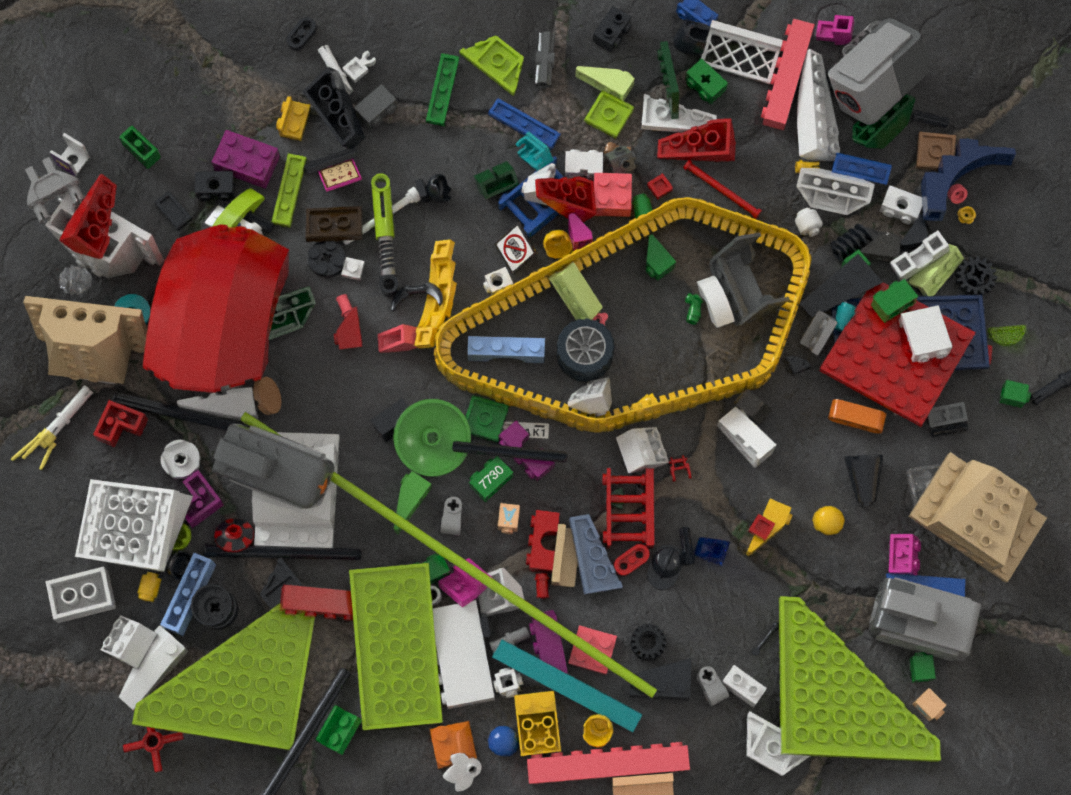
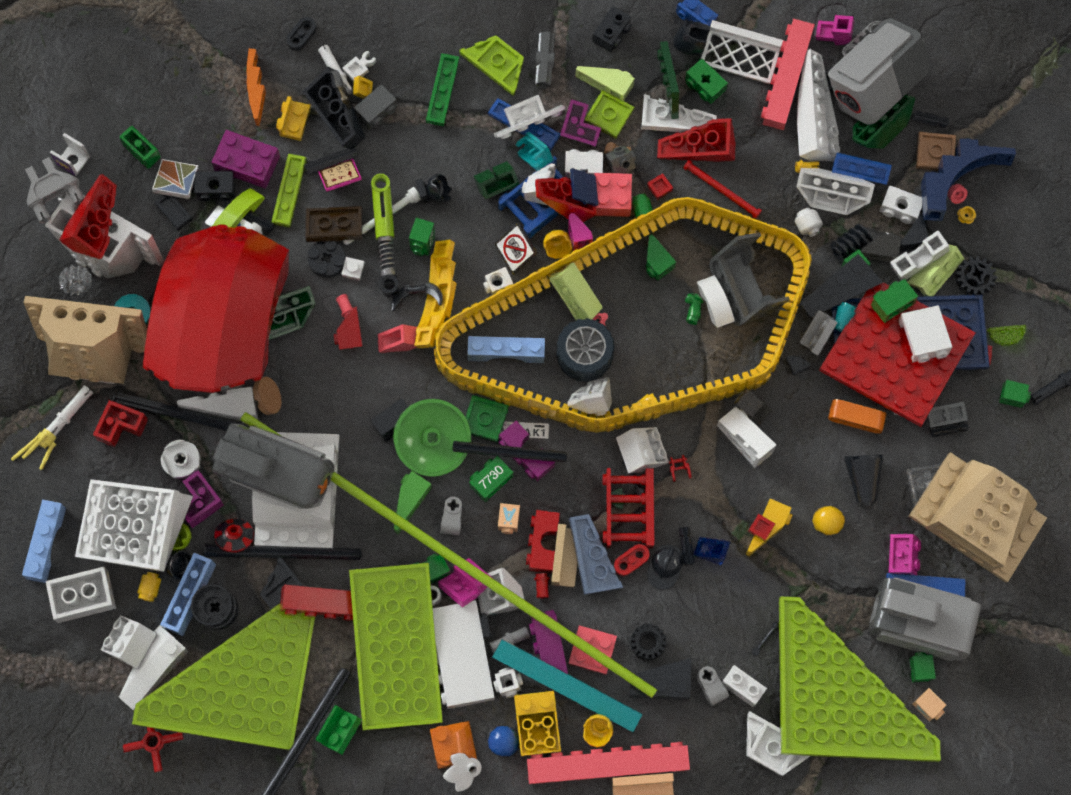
(39, 554): none -> light blue arch
(175, 179): none -> tile
(255, 91): none -> orange slope
(362, 87): none -> yellow tile
(422, 237): none -> green brick
(526, 113): none -> white bracket
(576, 128): none -> magenta brick
(584, 187): none -> dark blue piece

